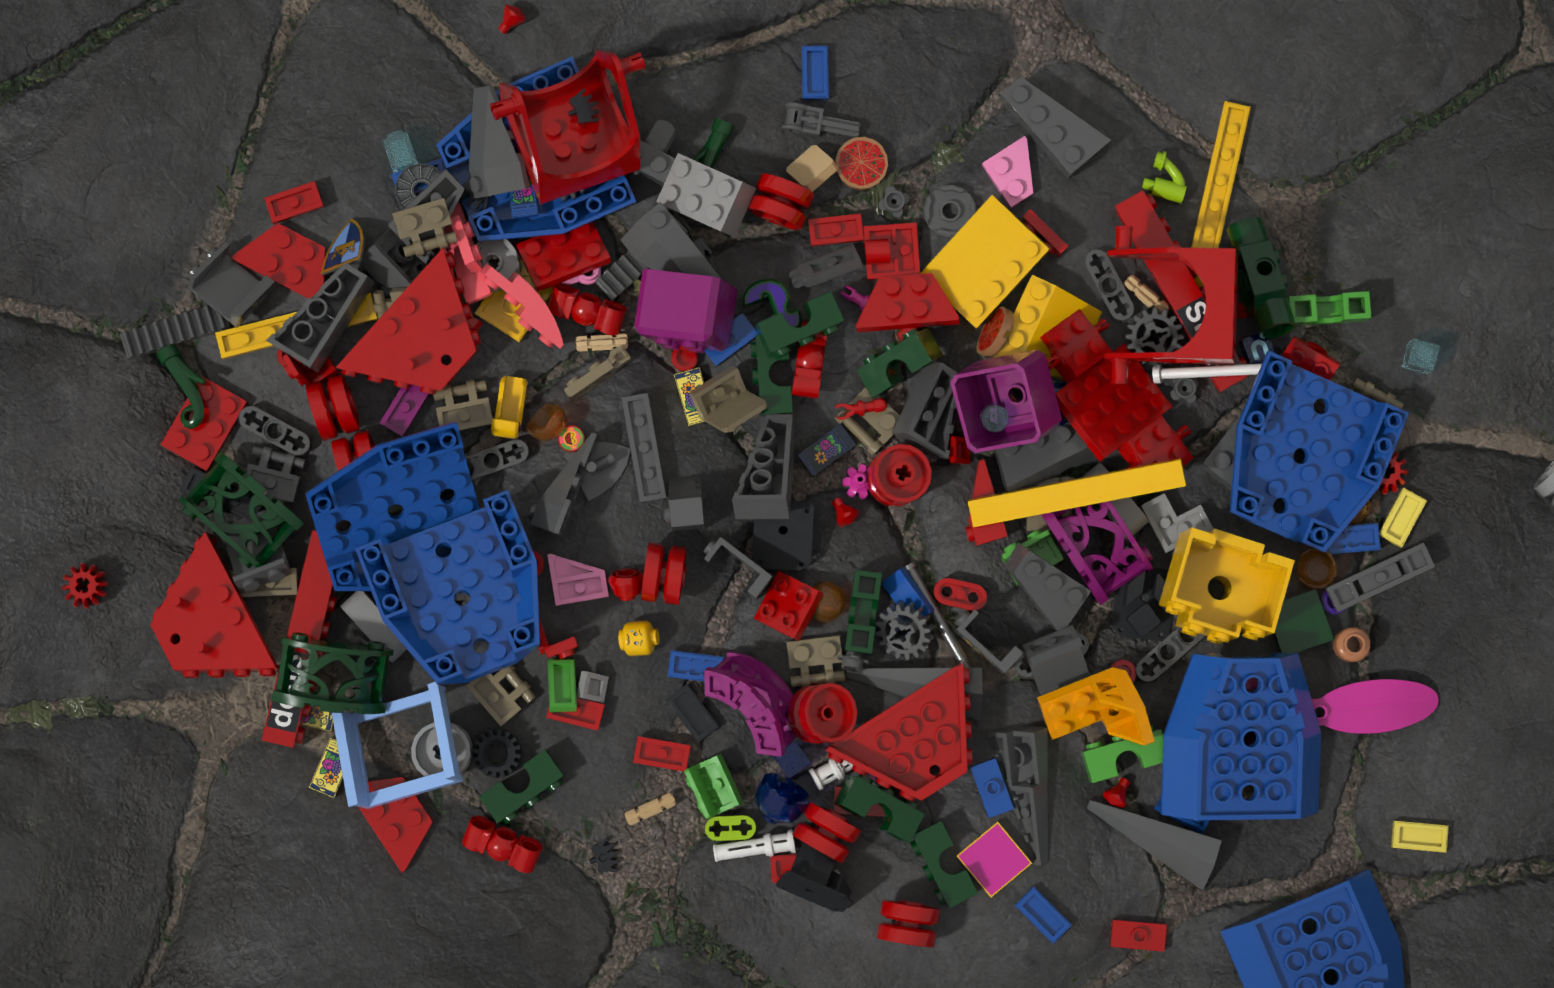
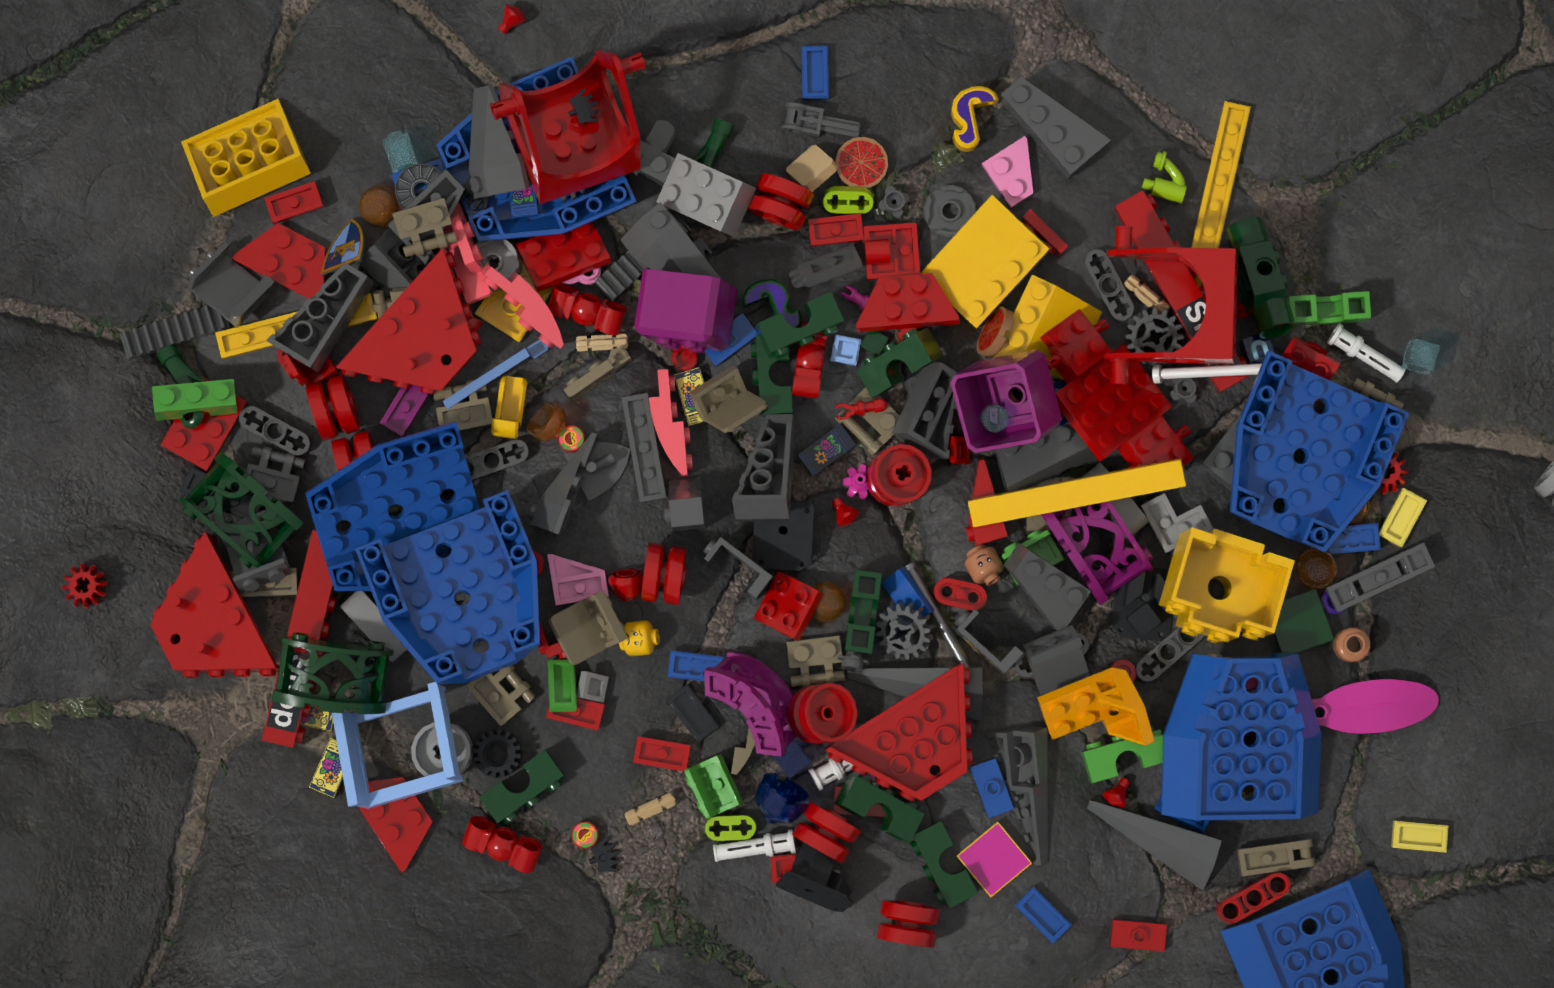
(209, 396): none -> bright green arch
(245, 158): none -> yellow slope
(378, 205): none -> clear orange hair
(534, 350): none -> medium blue piece
(584, 834): none -> tile
(587, 628): none -> dark tan bracket
(671, 434): none -> coral slope
(742, 754): none -> dark tan slope
(845, 350): none -> light blue tile
(848, 200): none -> lime beam
(874, 342): none -> dark green piece
(964, 116): none -> yellow animal
(984, 565): none -> nougat head
(1266, 896): none -> red beam
(1275, 857): none -> dark tan plate
(1352, 344): none -> white pin

